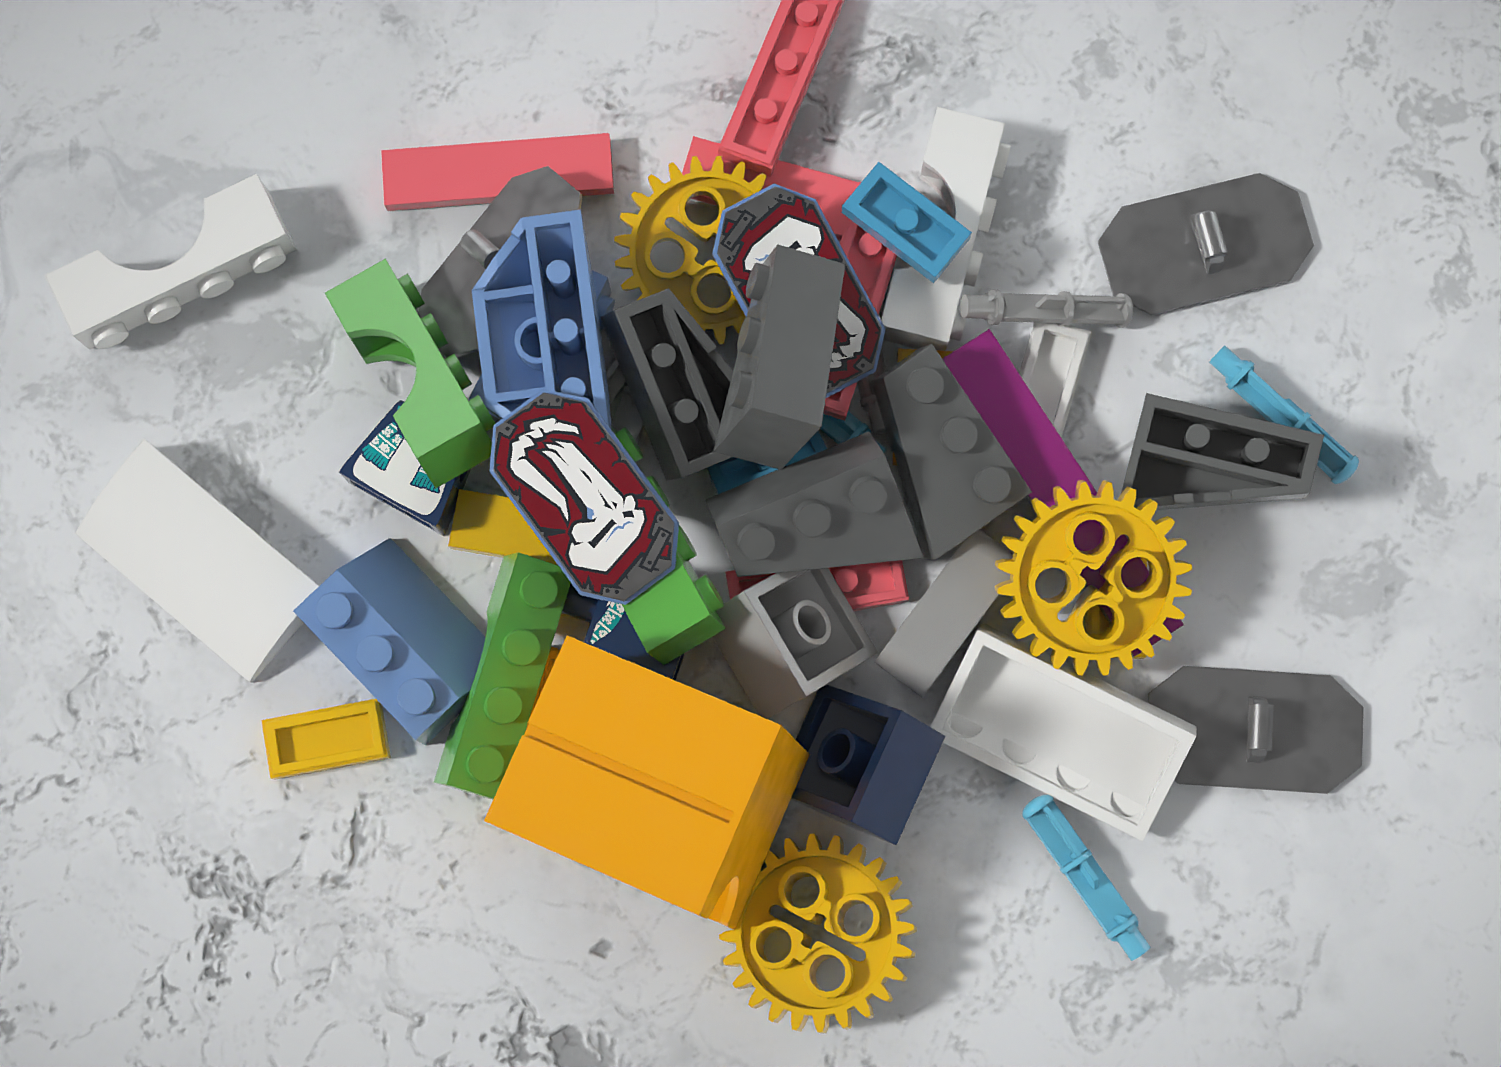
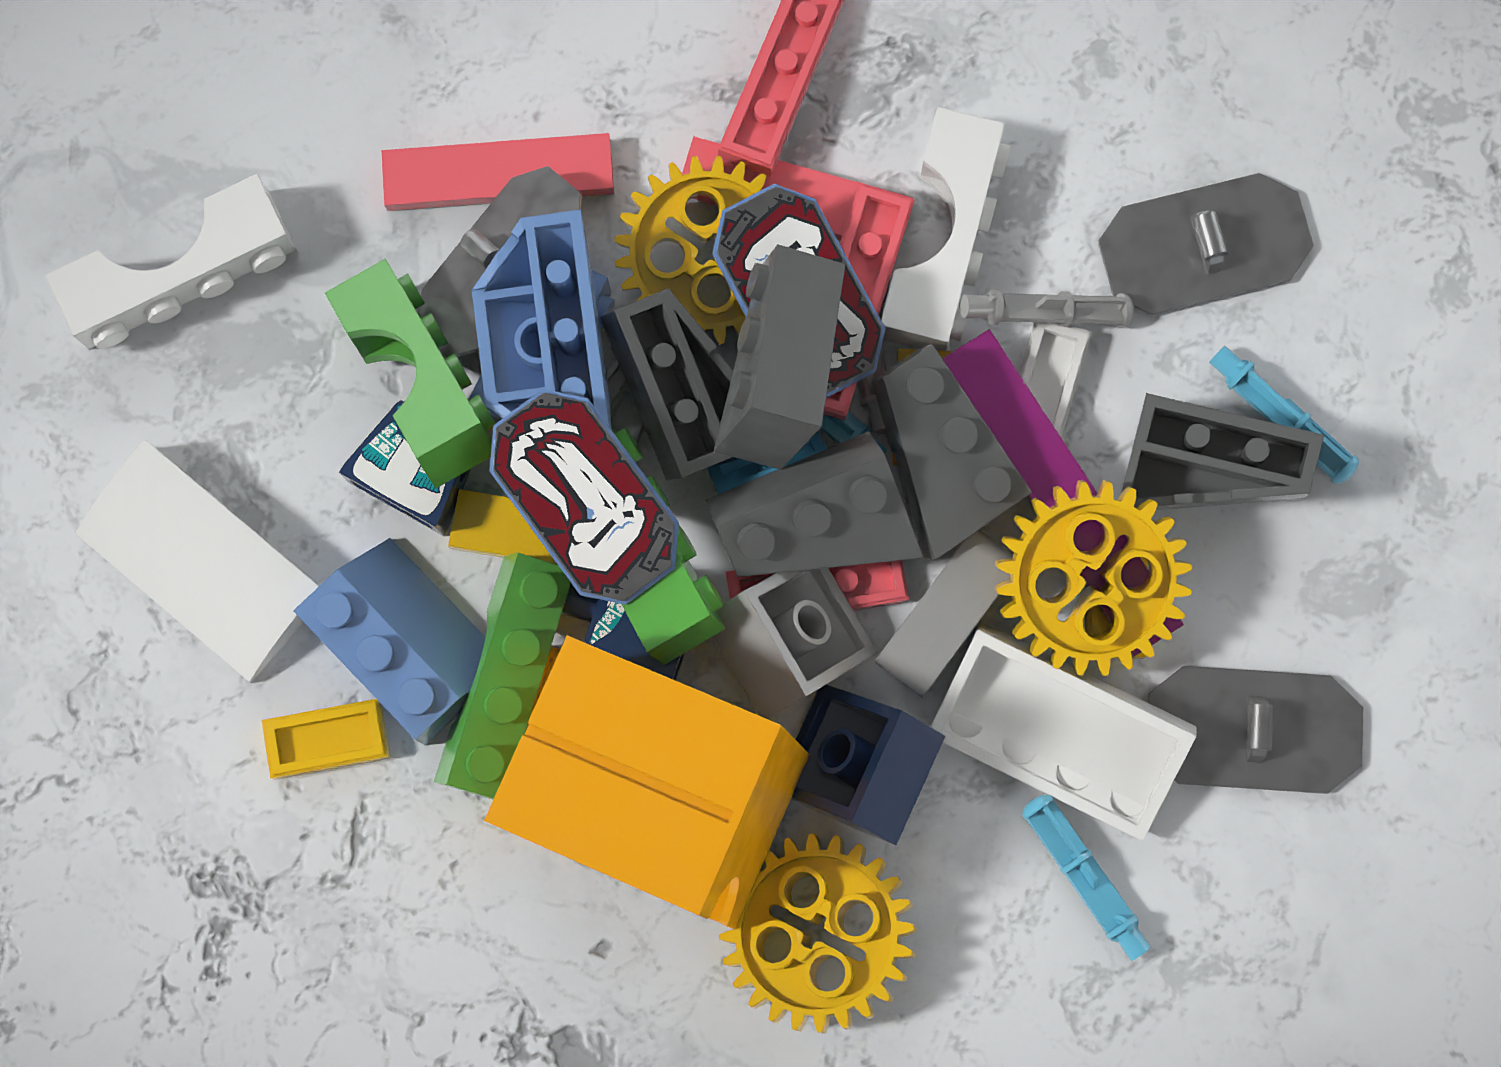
(906, 222): dark azure plate -> none

